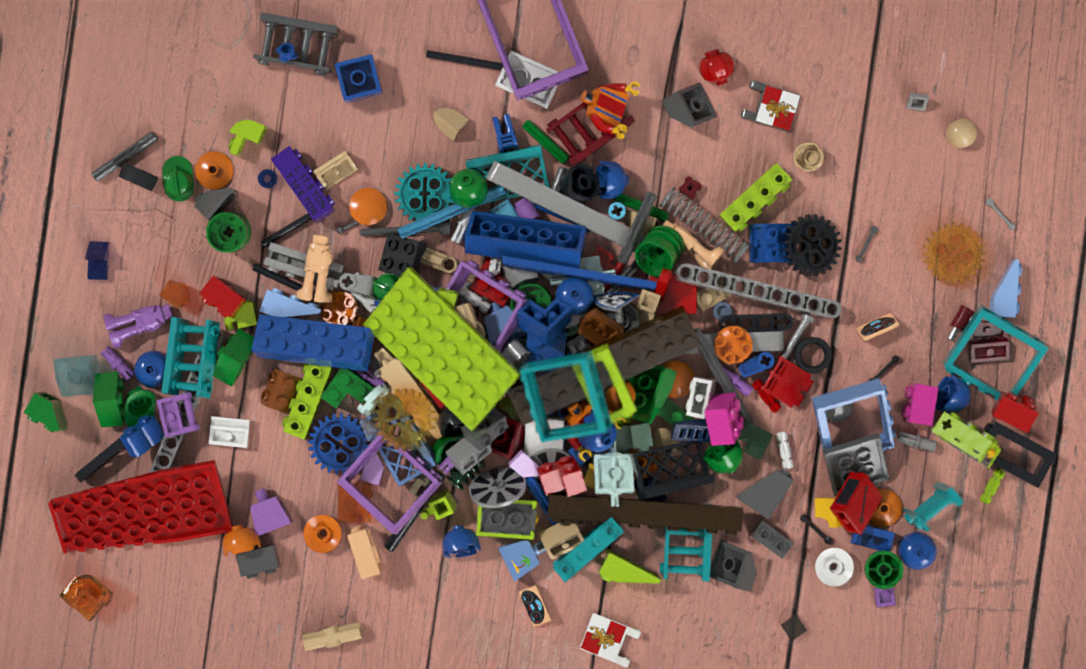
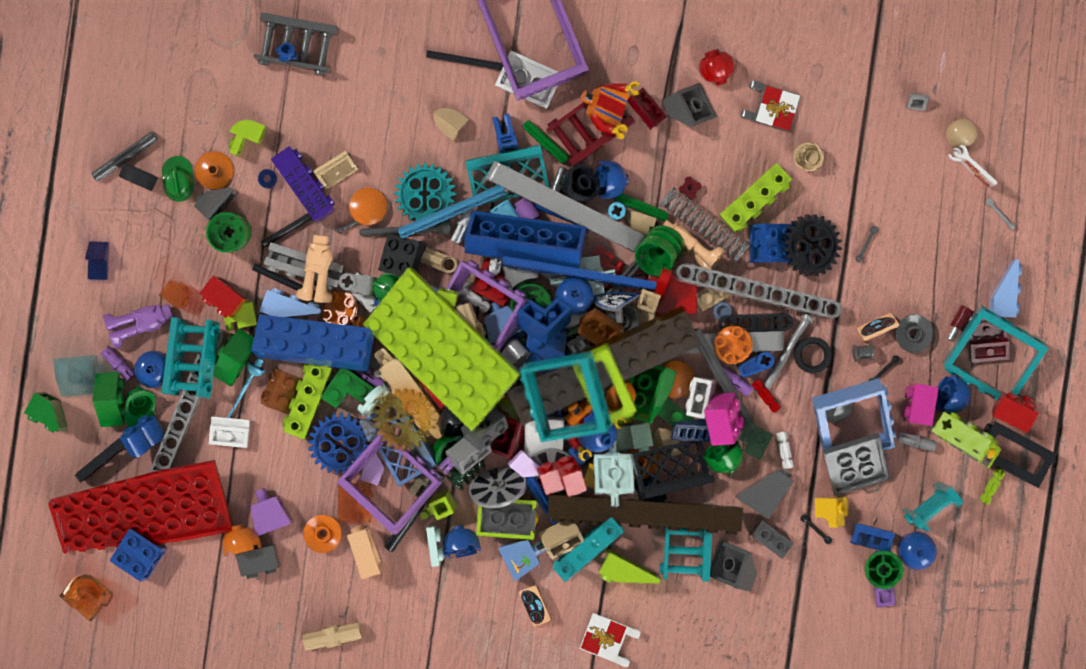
(137, 555): none -> blue bracket
(171, 415): medium lavender plate -> none
(255, 370): none -> medium azure sword
(358, 78): blue brick -> none
(436, 551): none -> light aqua plate
(468, 188): green cylinder -> none
(637, 227): dark grey axle -> none
(647, 108): none -> dark red bracket
(787, 383): red plate -> none
(793, 627): clear smoke tile -> none
(839, 575): white dish -> none
(856, 502): red brick -> none
(863, 352): none -> dark grey bush
(893, 512): orange dish -> none
(922, 333): none -> dark grey dish
(962, 268): clear yellow gear -> none
(972, 166): none -> white flag

